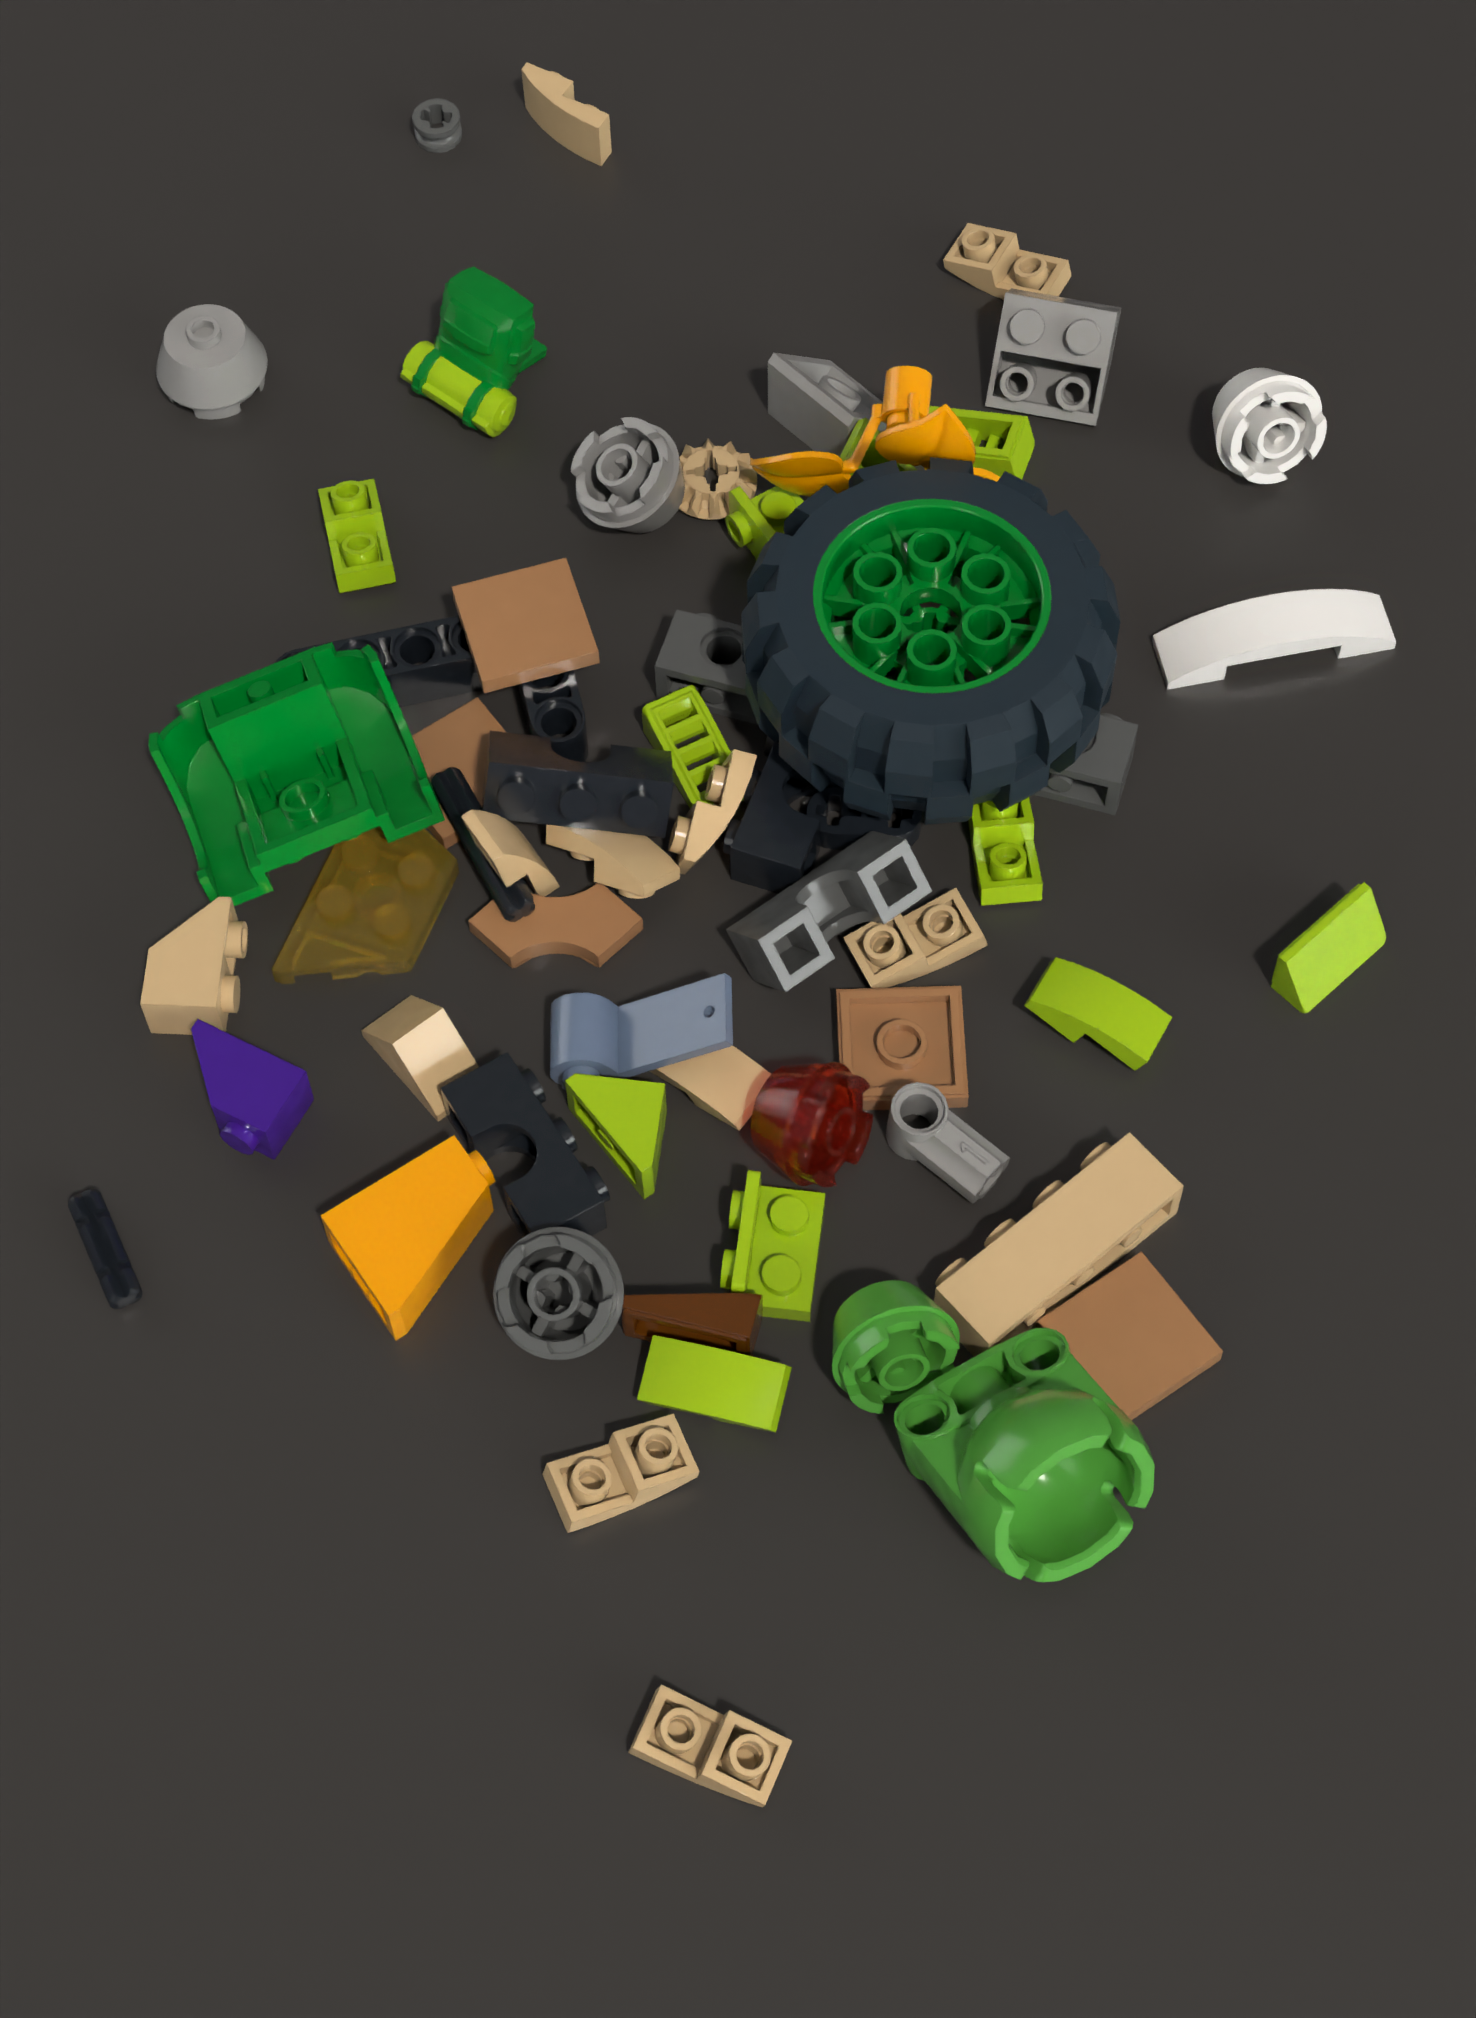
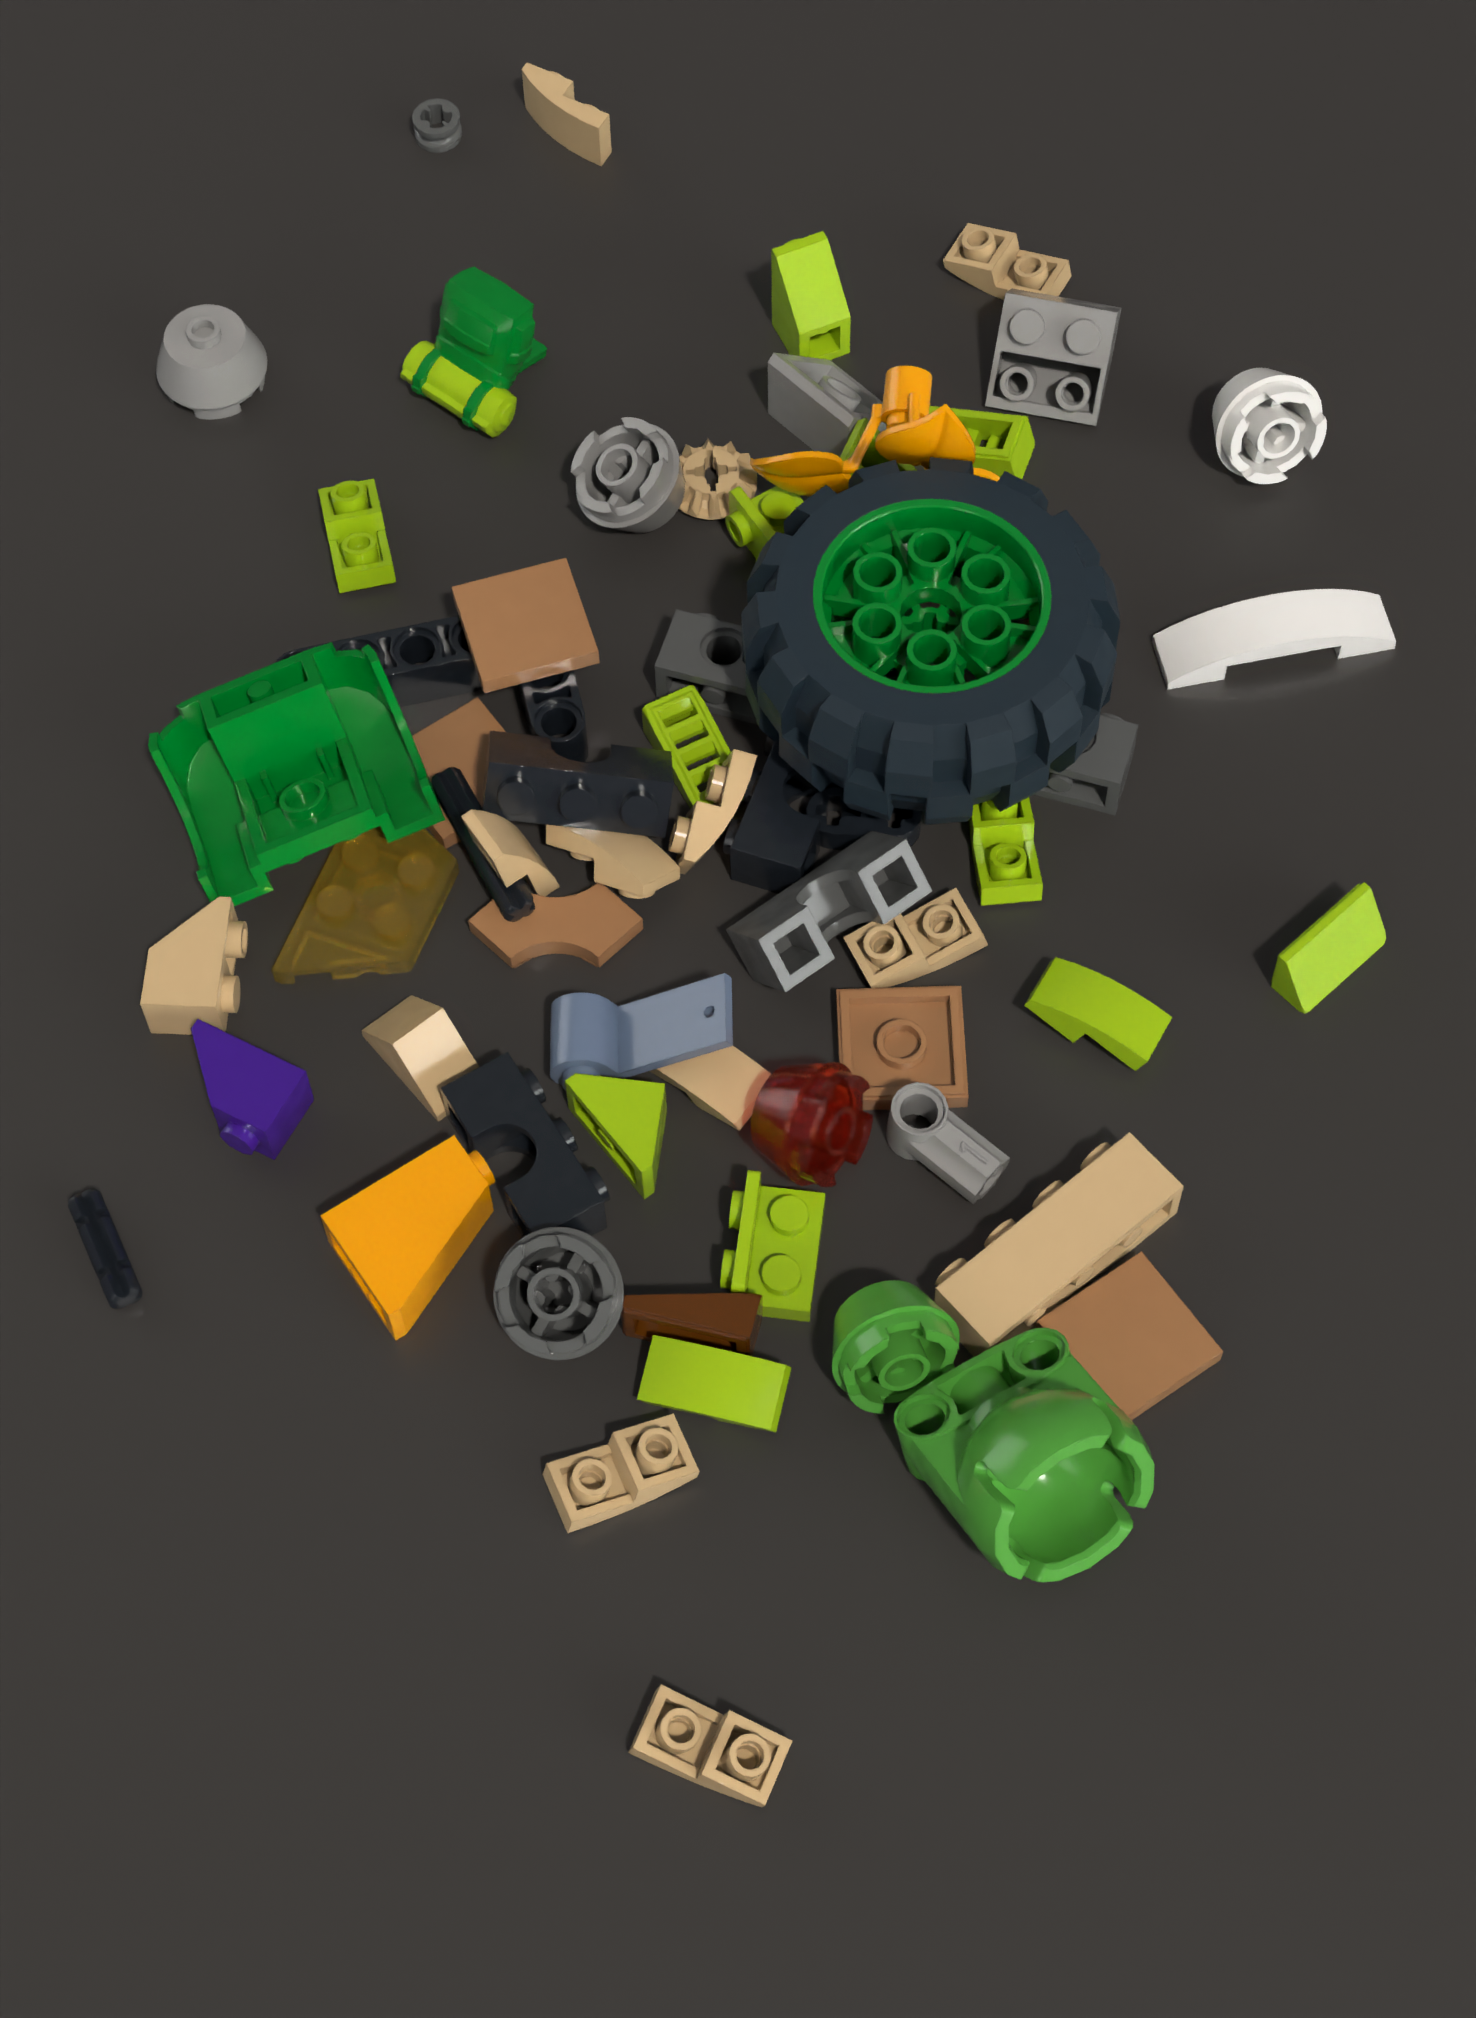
(809, 299): none -> lime slope

